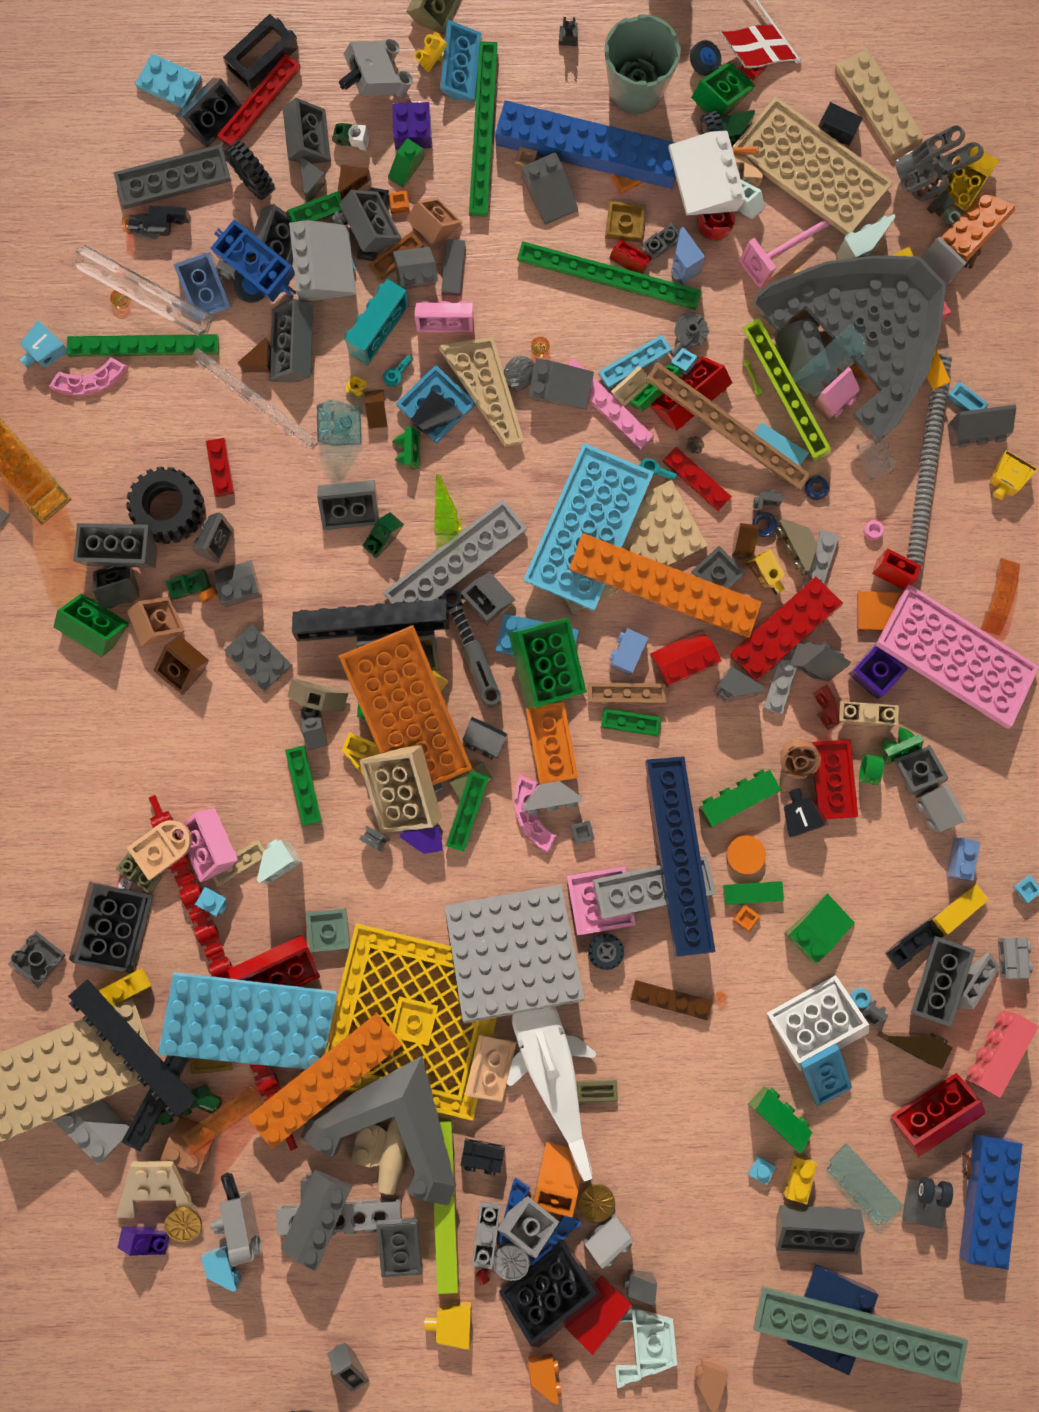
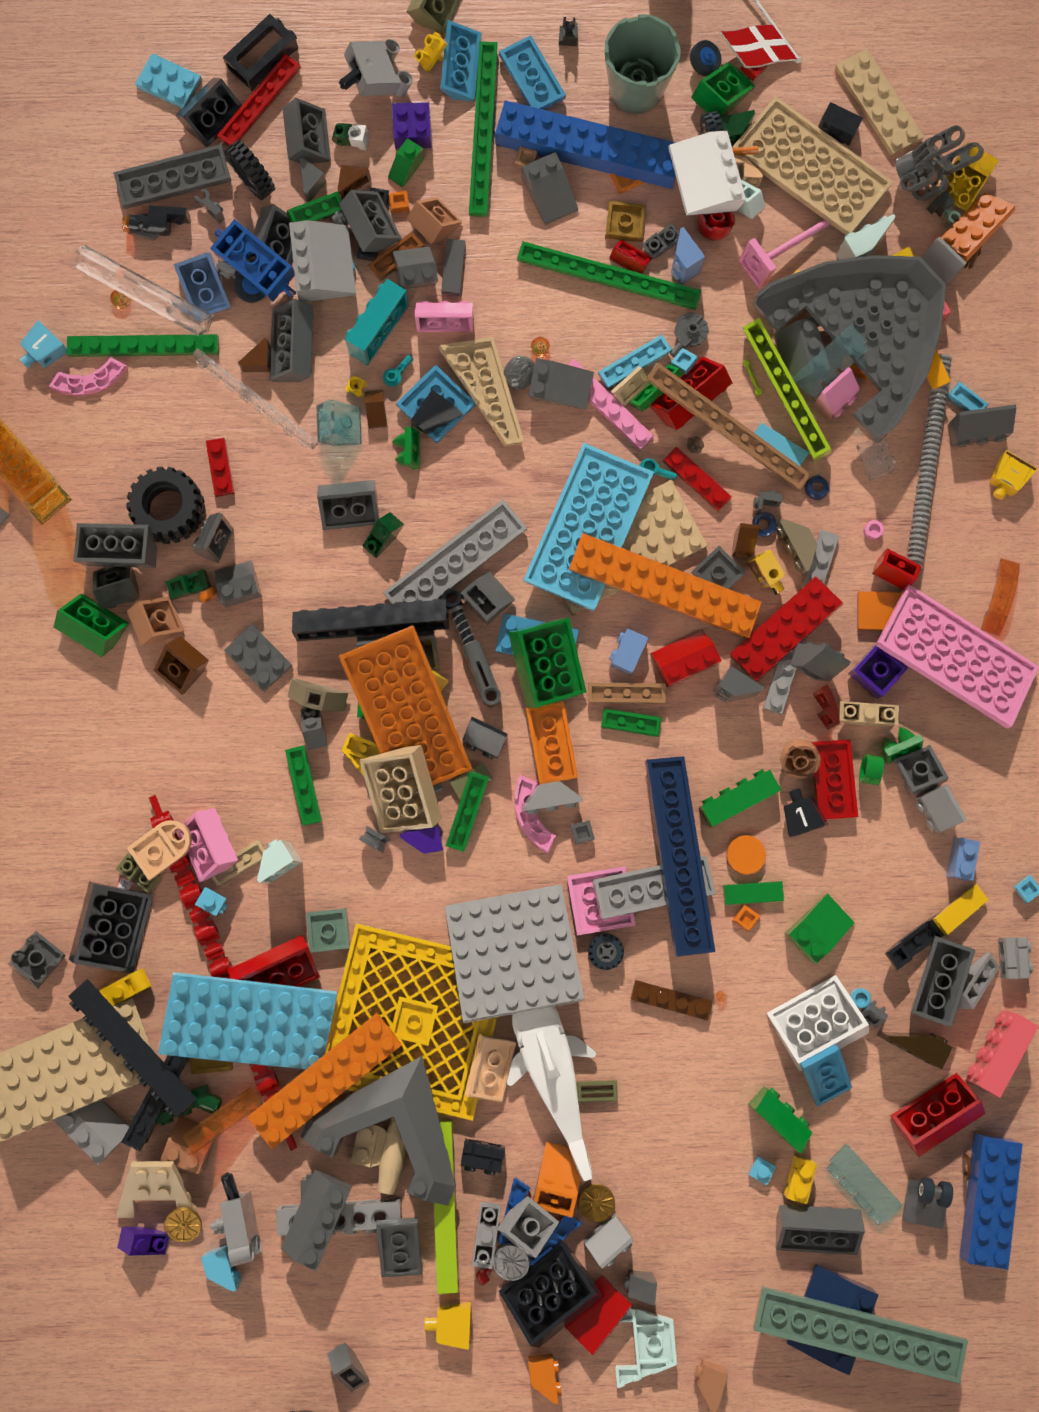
(213, 209): none -> dark grey plate
(446, 515): clear neon green slope -> none
(532, 74): none -> dark azure plate

